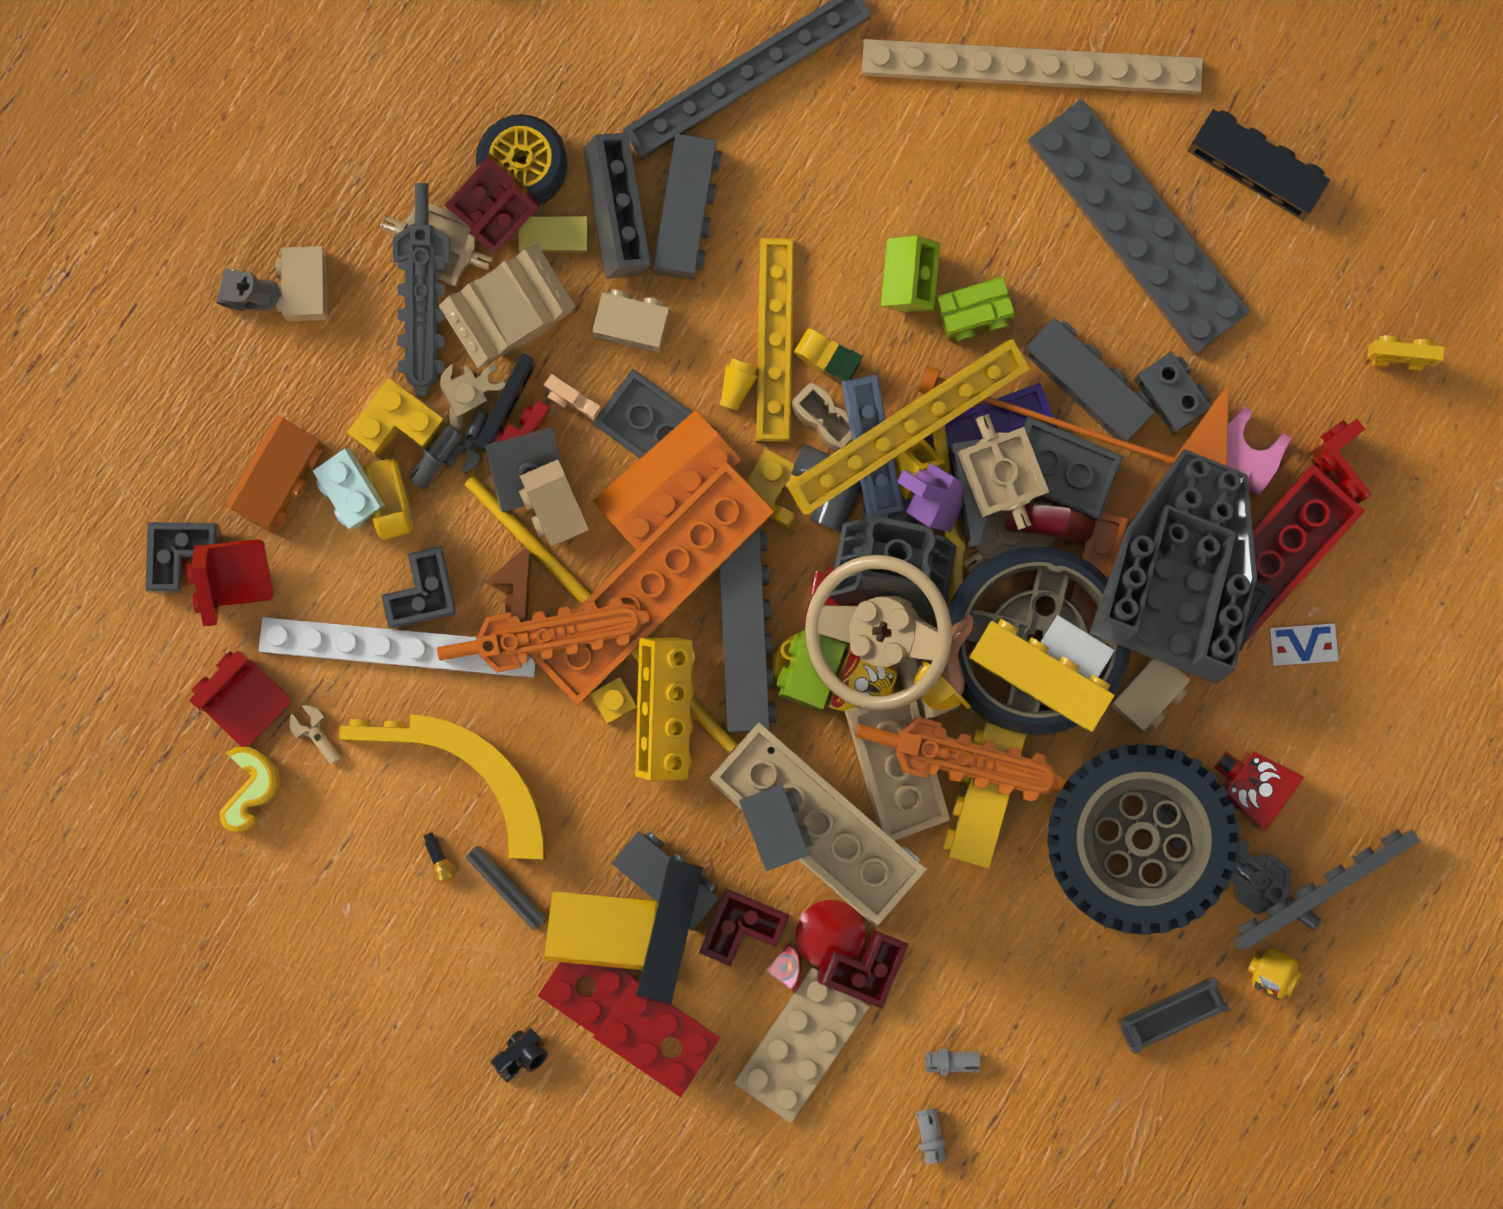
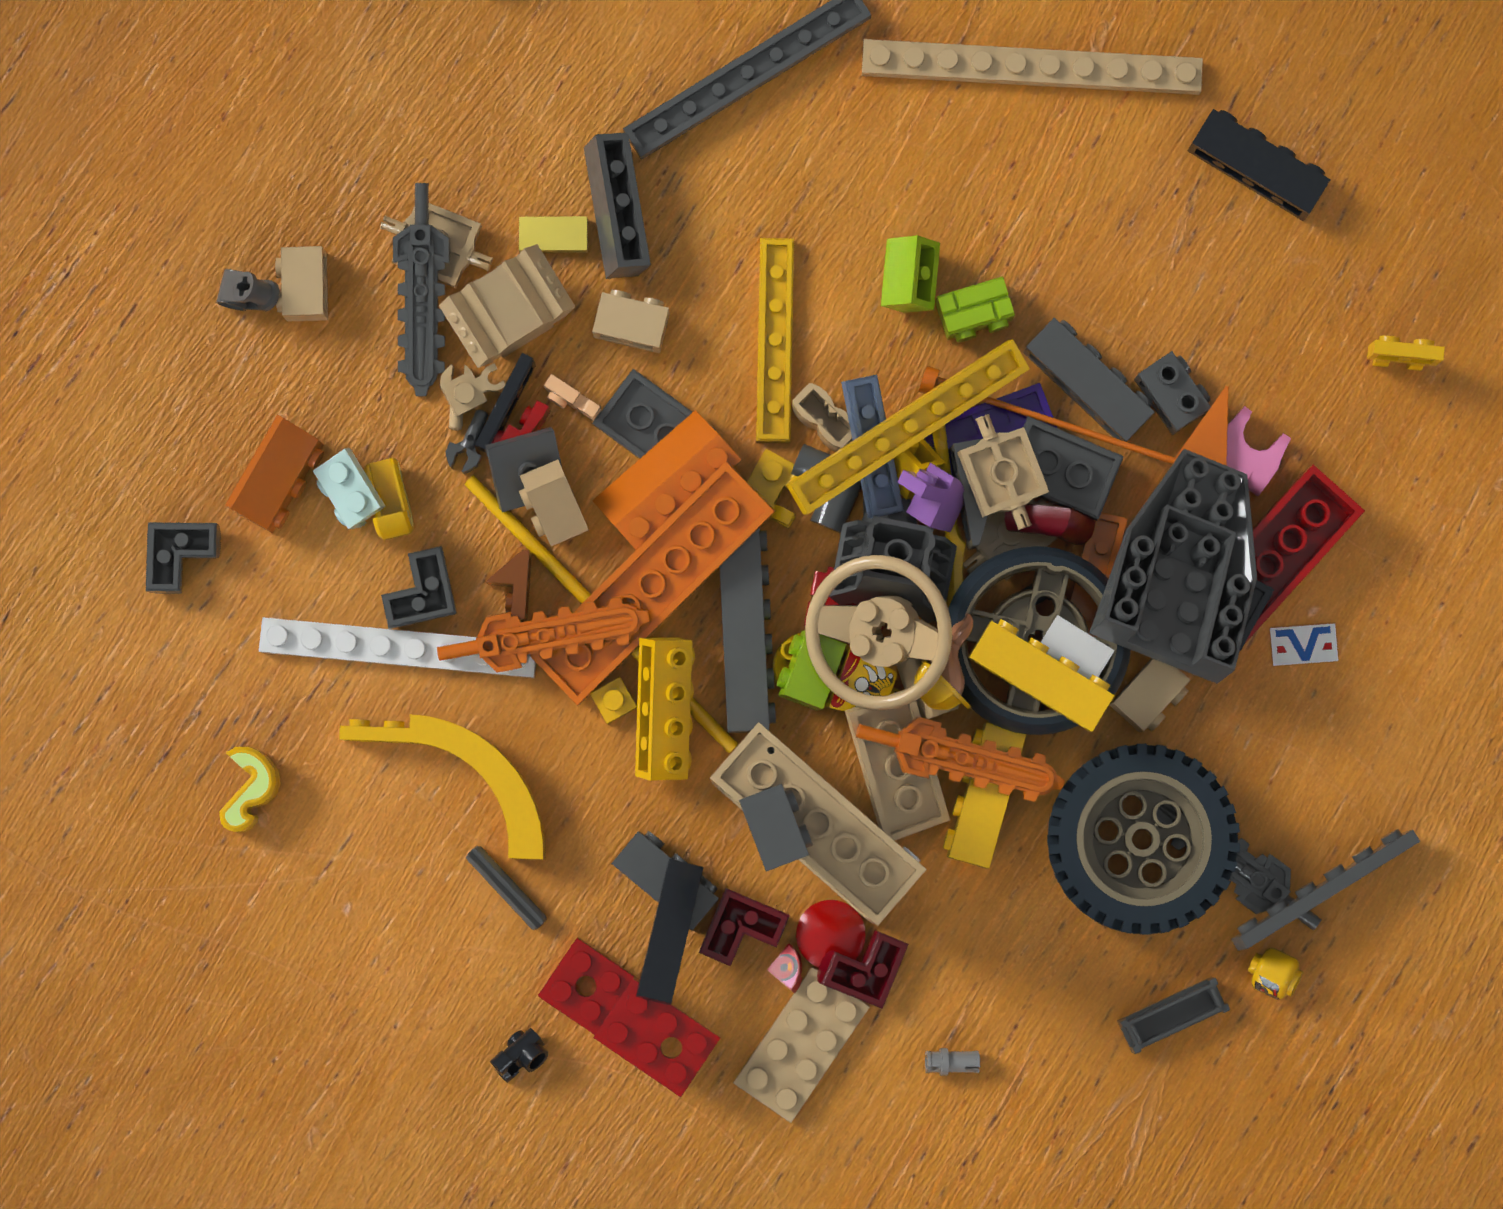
(228, 576): red bracket -> none
(240, 698): red bracket -> none
(315, 733): tan bar -> none
(393, 412): yellow brick -> none
(435, 457): dark grey axle -> none
(443, 869): piece -> none
(492, 204): dark red slope -> none
(532, 141): wheel -> none
(599, 930): yellow tile -> none
(685, 207): dark grey brick -> none
(737, 383): yellow cone -> none
(828, 356): leg -> none
(931, 1136): light grey pin -> none
(1138, 226): dark grey plate -> none
(1257, 786): torso -> none
(1331, 462): red bracket -> none

